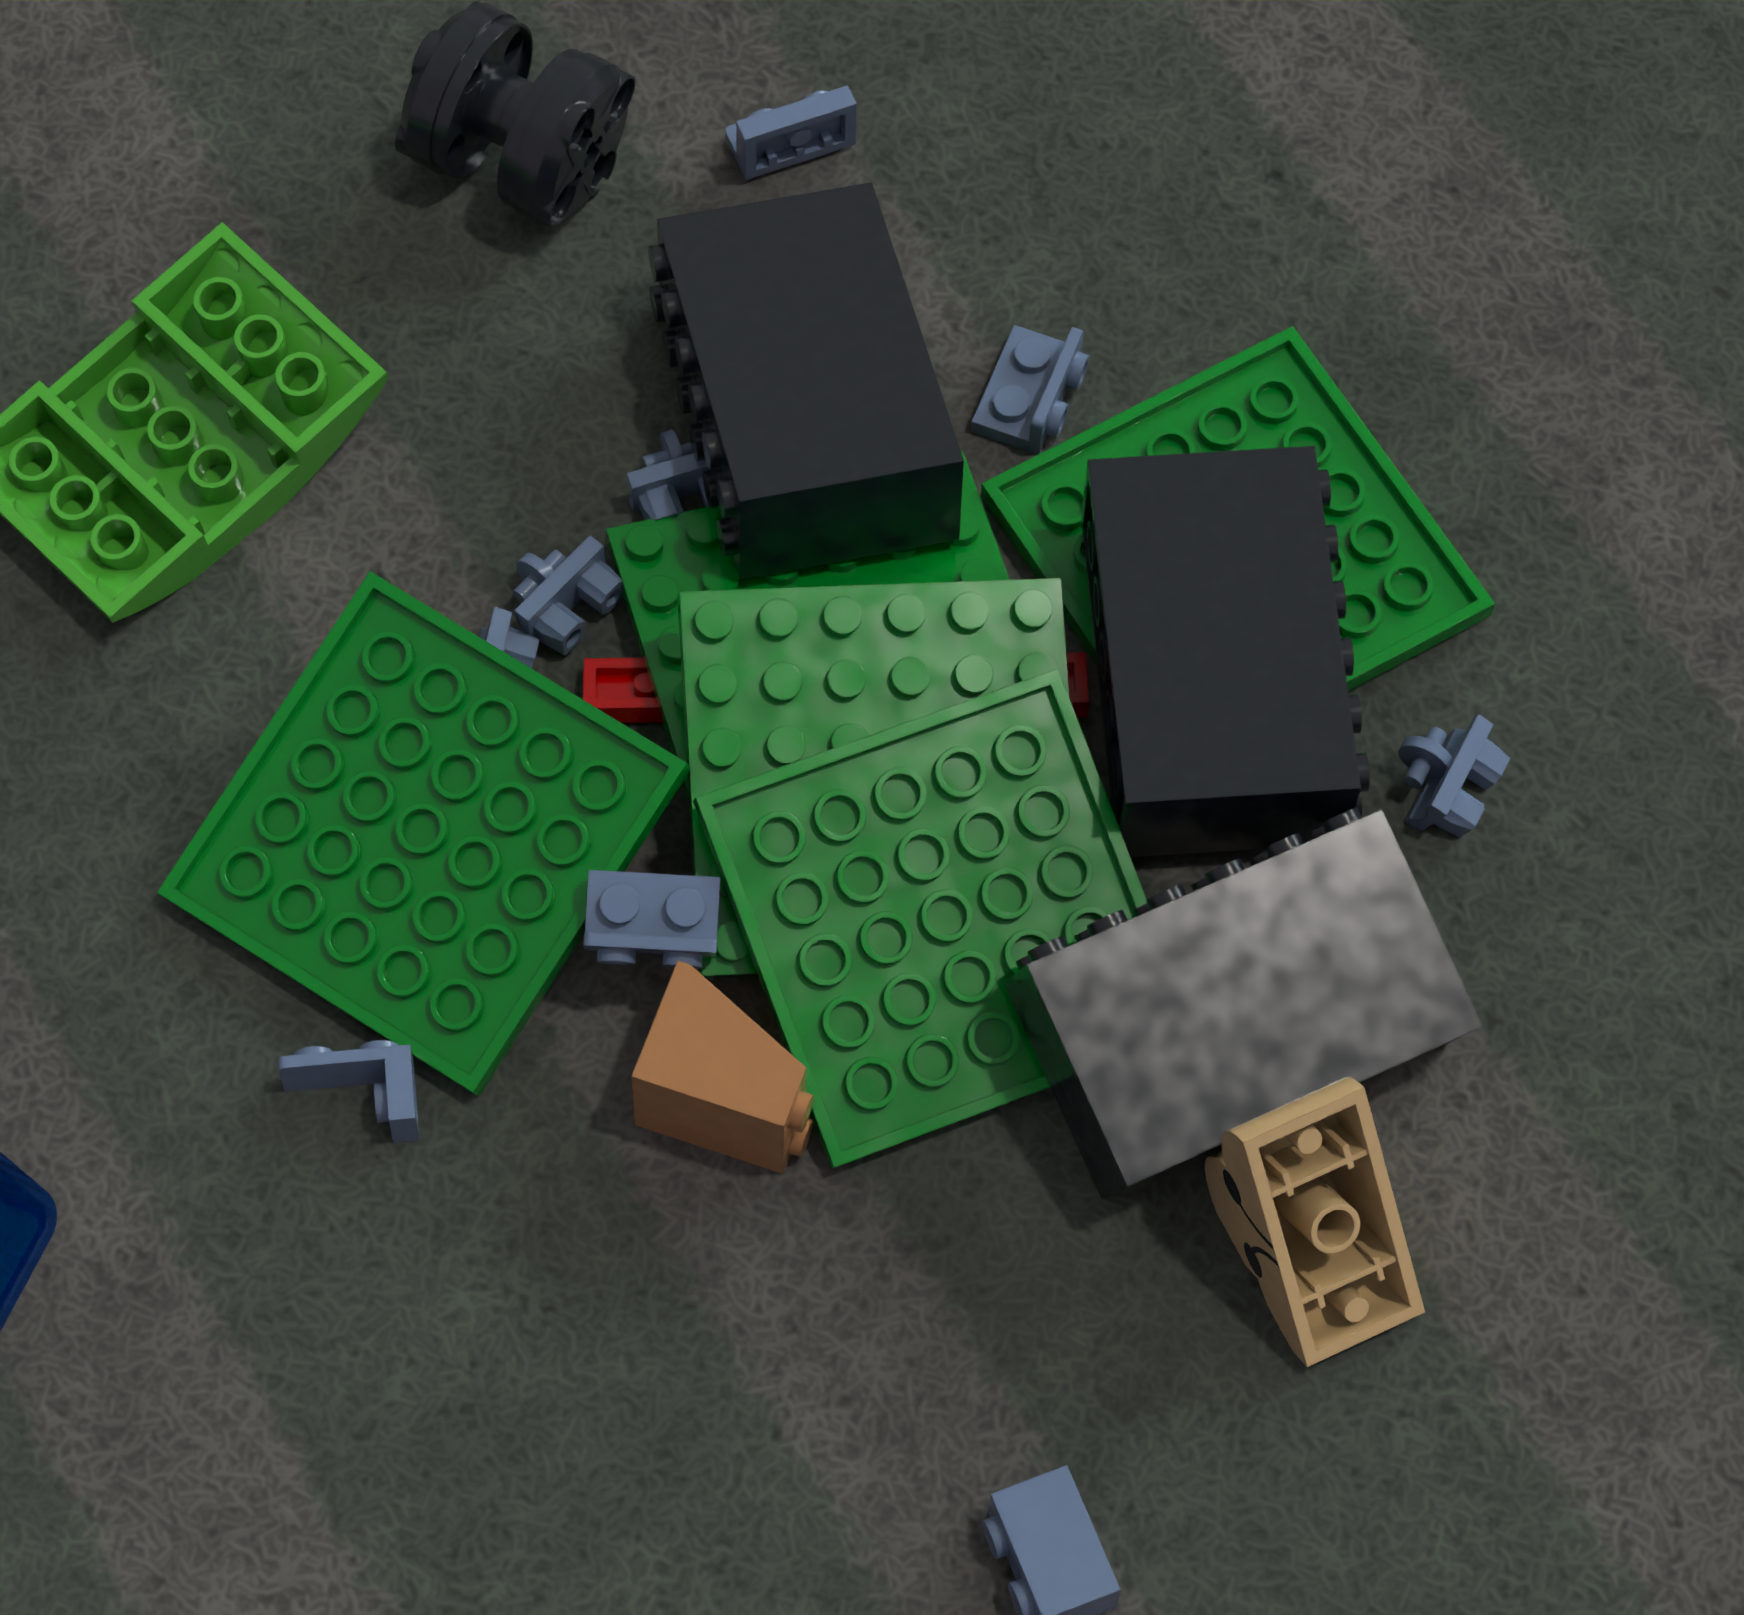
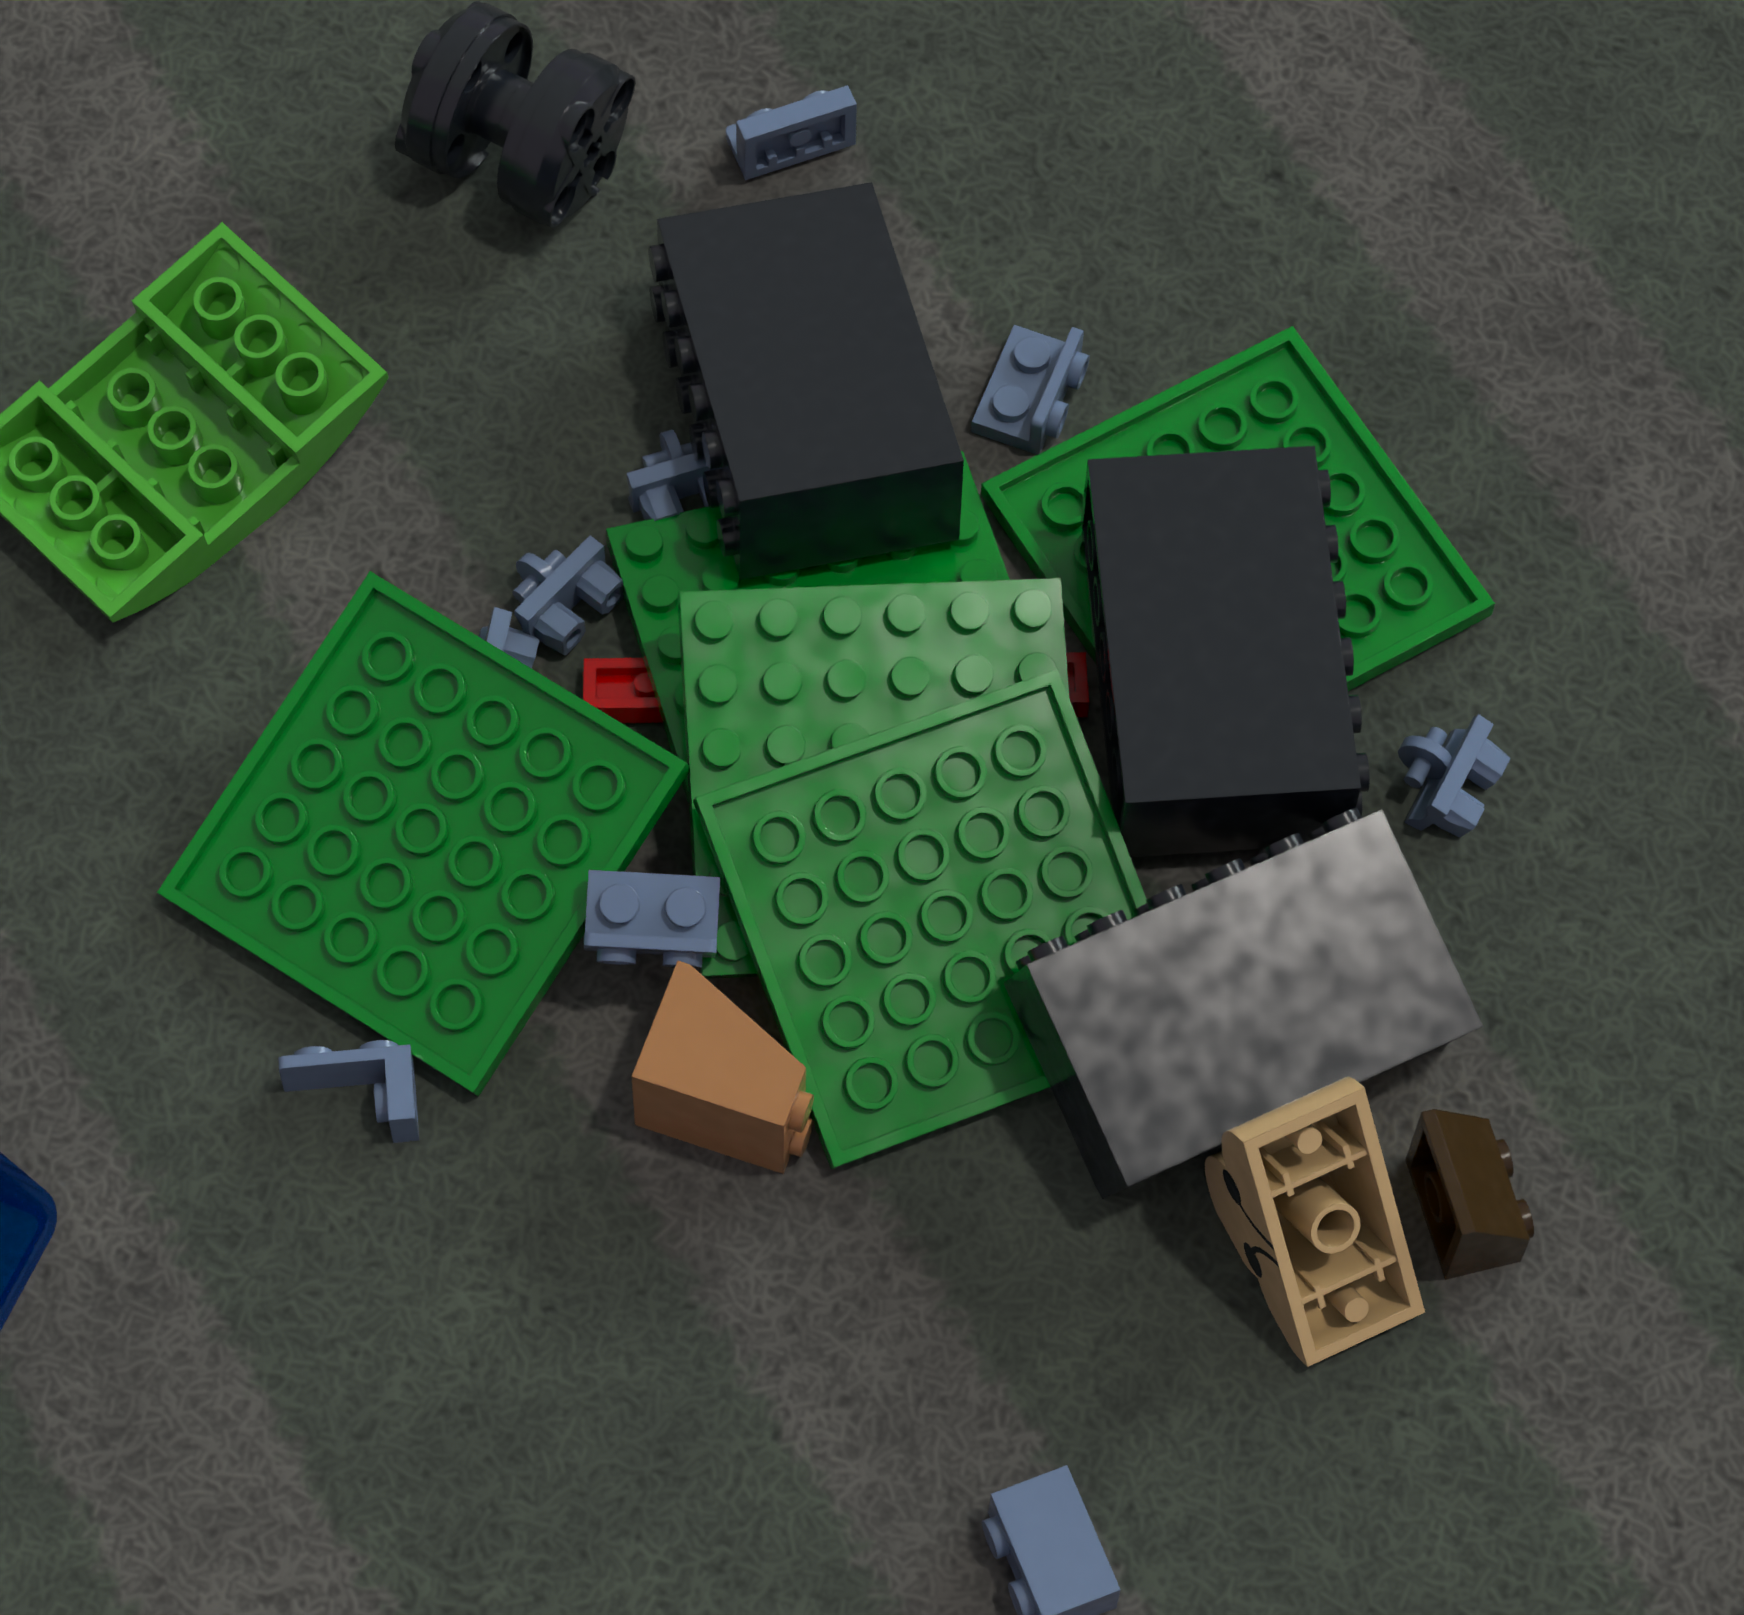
(1467, 1193): none -> dark brown slope

